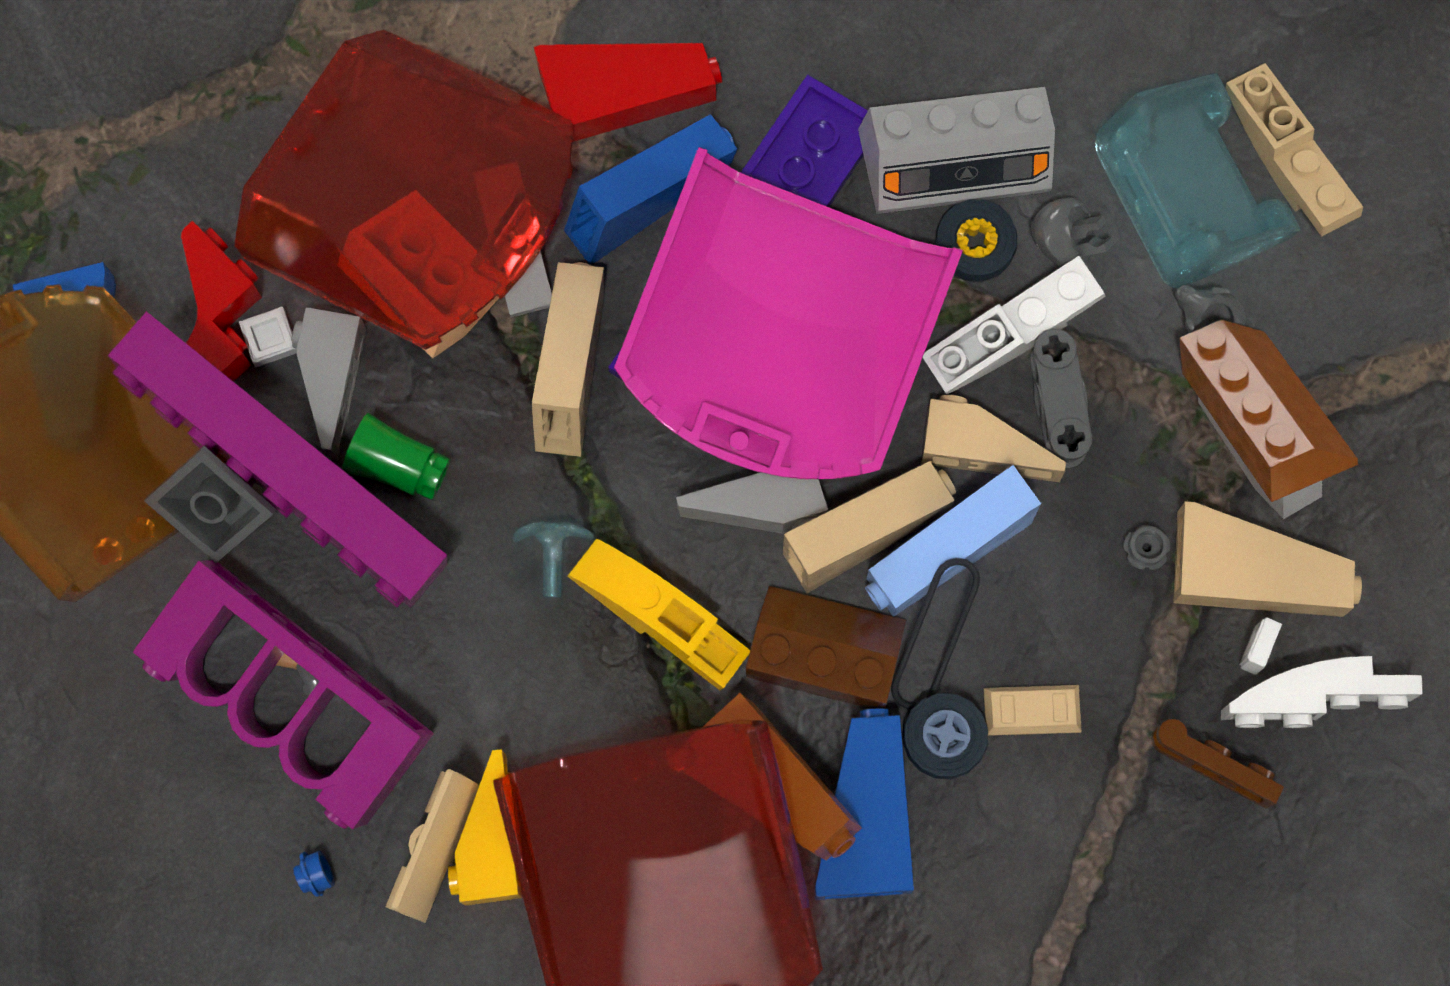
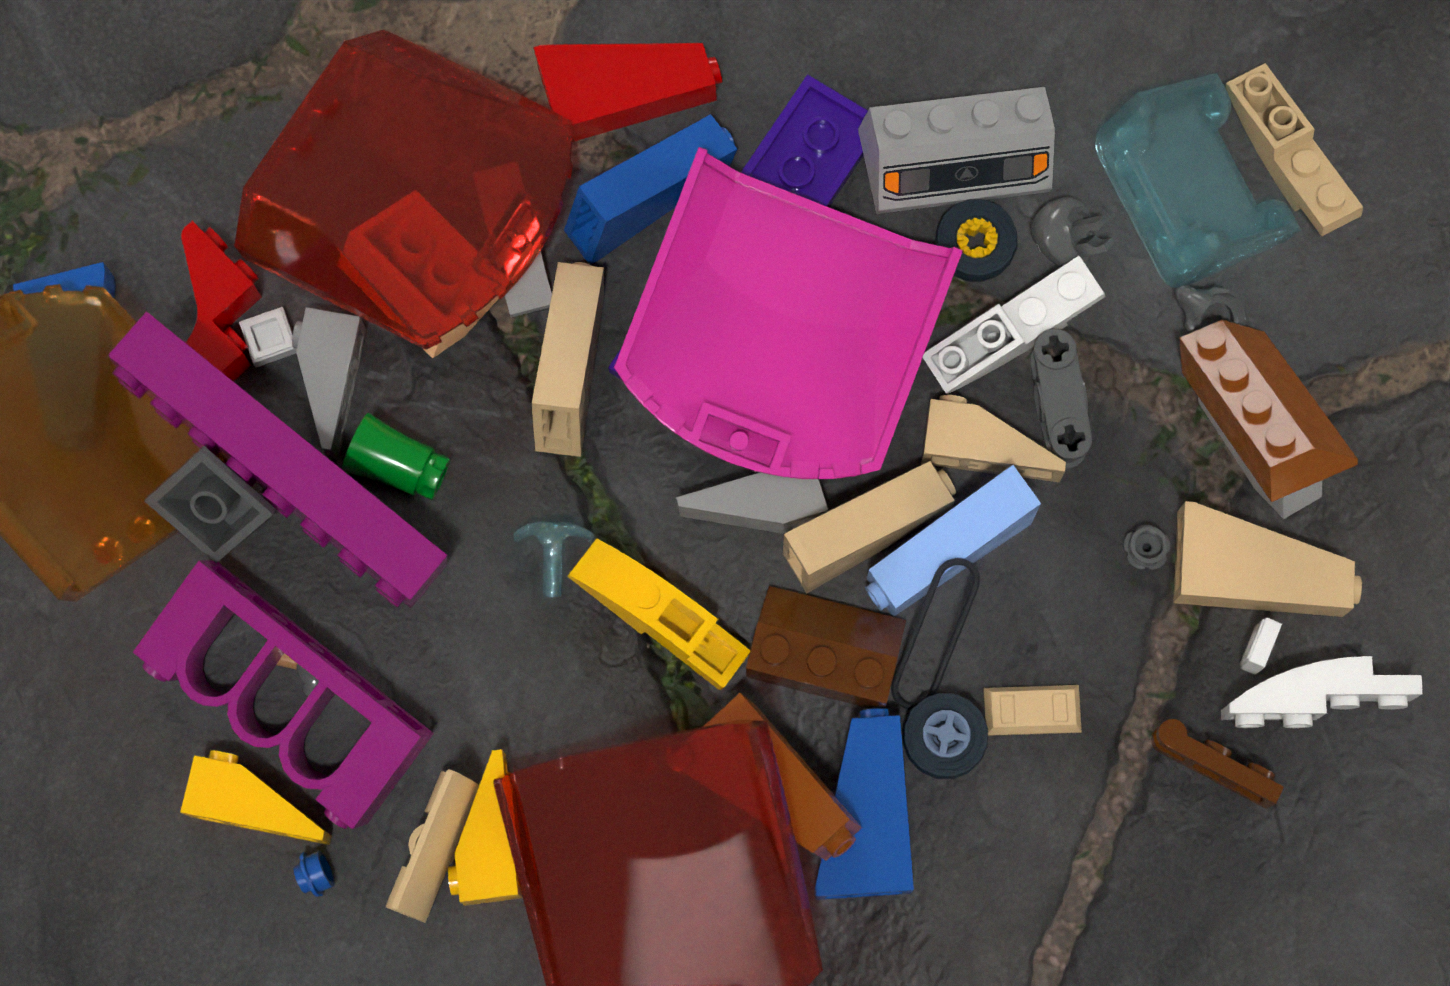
(236, 797): none -> yellow slope

